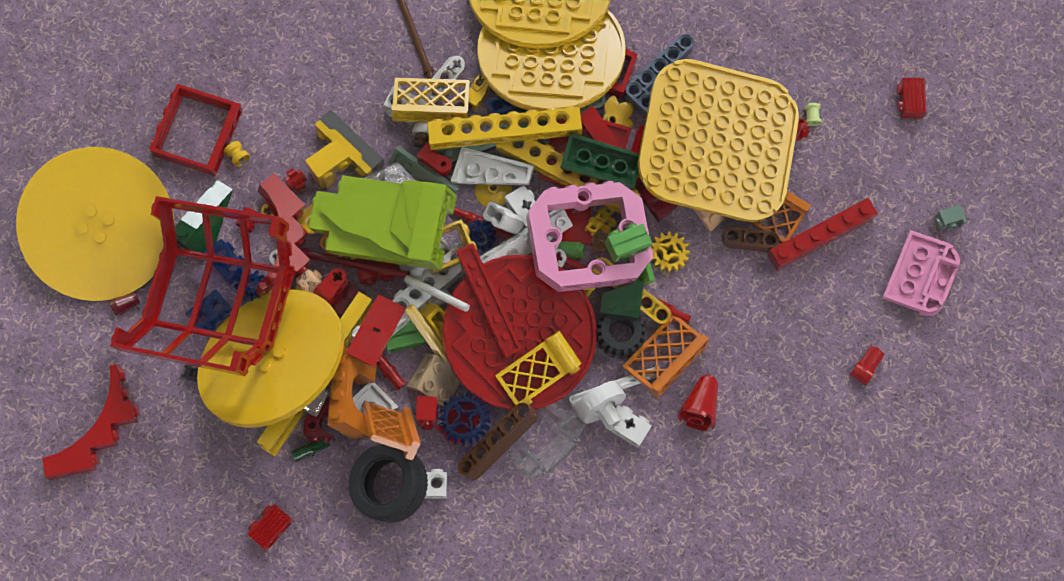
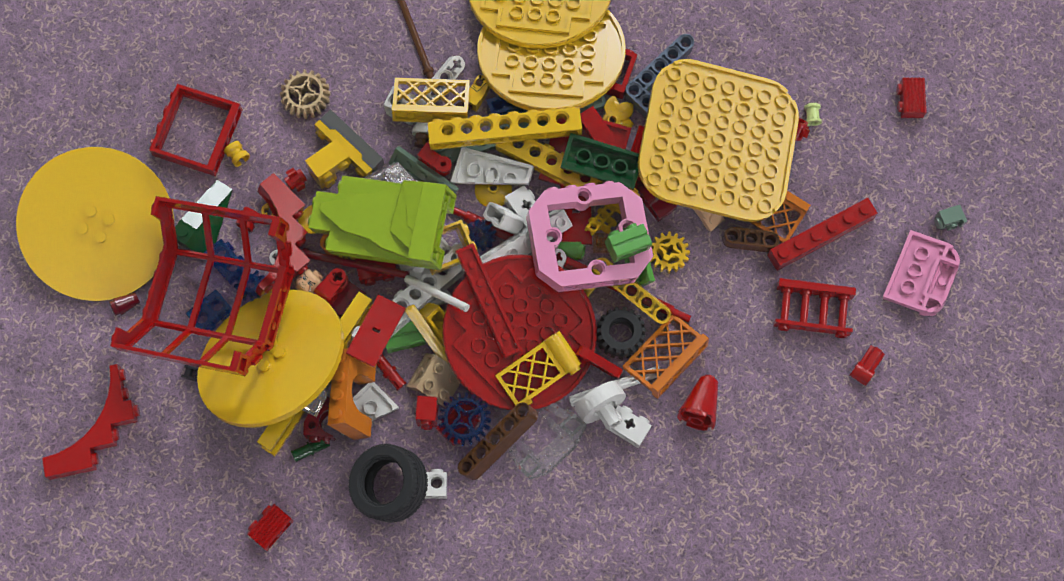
(318, 99): none -> tan gear
(392, 428): orange fence -> none
(599, 362): none -> red beam
(623, 301): dark green wing -> none
(825, 292): none -> red fence

